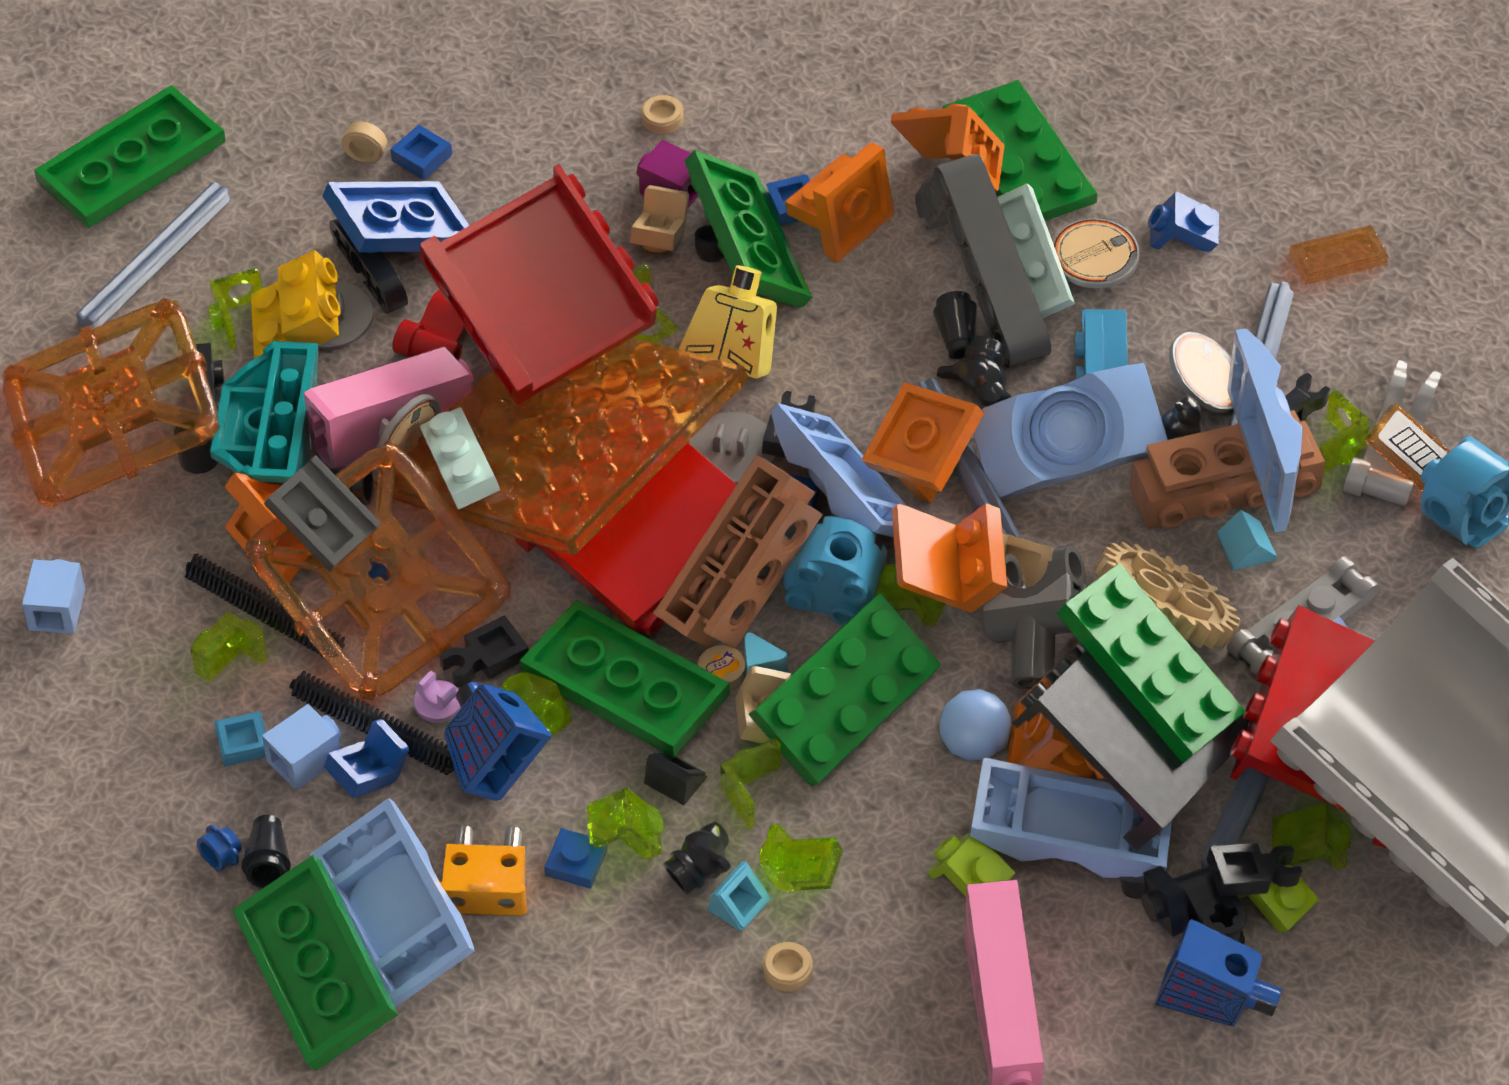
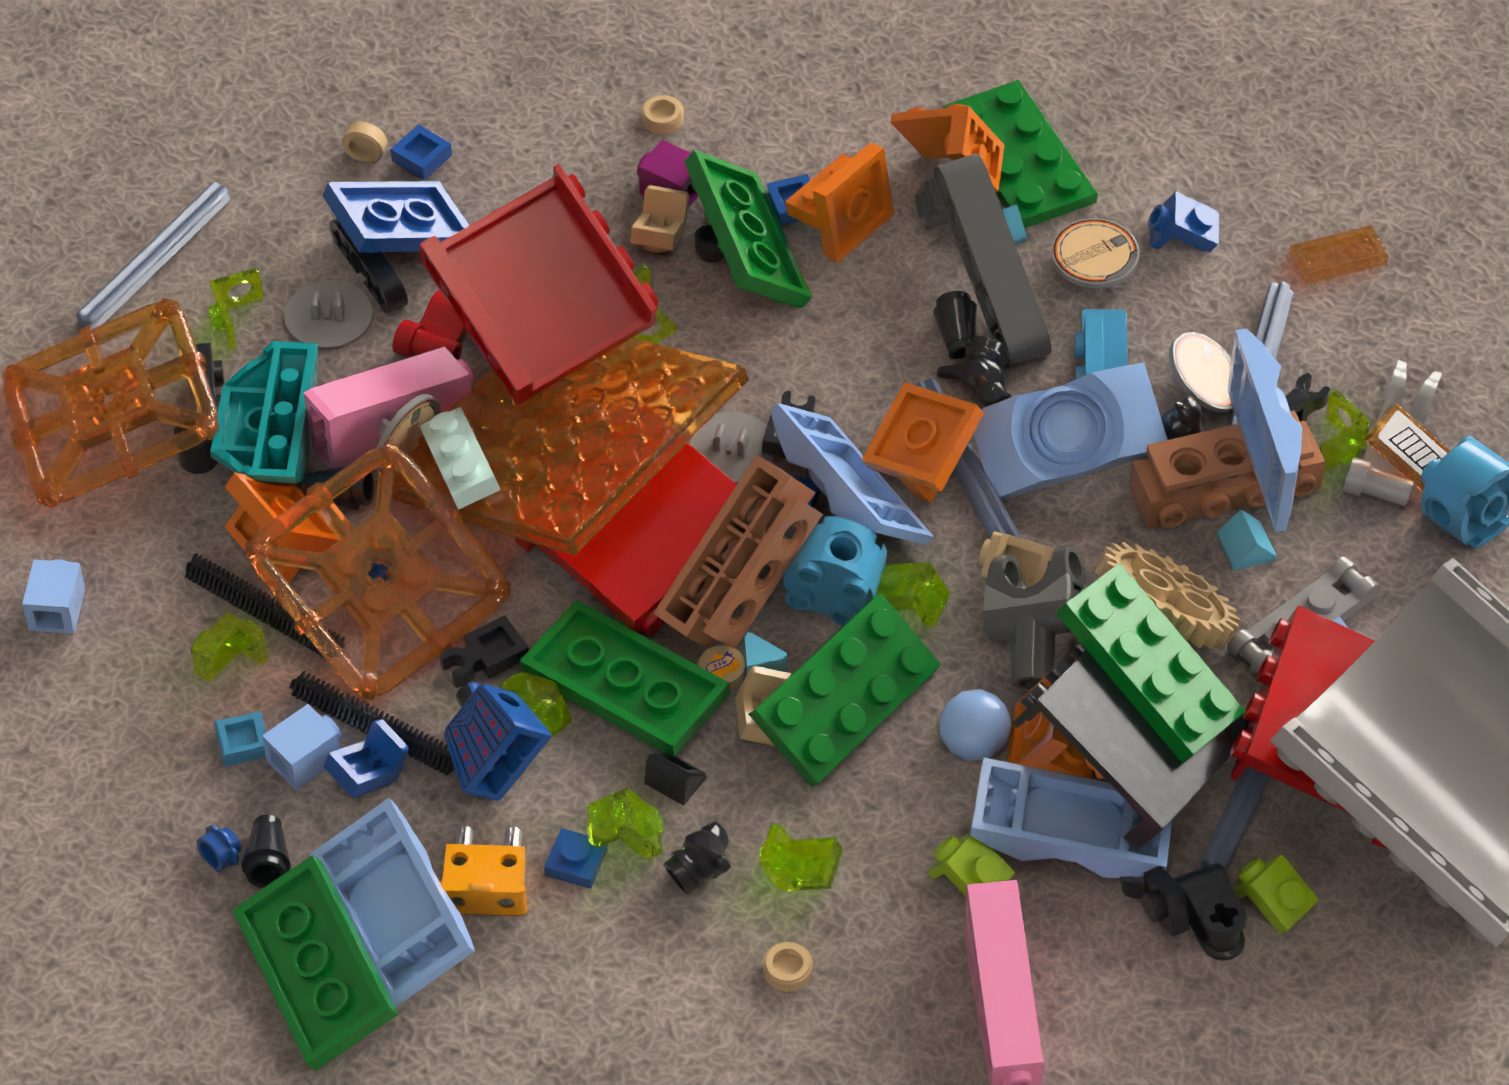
(129, 156): green plate -> none
(298, 305): yellow plate -> none
(322, 513): dark grey plate -> none
(435, 699): lavender plate -> none
(735, 324): light yellow torso -> none
(739, 897): medium azure slope -> none
(744, 768): clear neon green bracket -> none
(950, 561): orange bracket -> none
(1036, 250): light aqua plate -> none
(1215, 978): blue torso -> none
(1246, 871): black plate -> none
(1313, 835): clear neon green bracket -> none

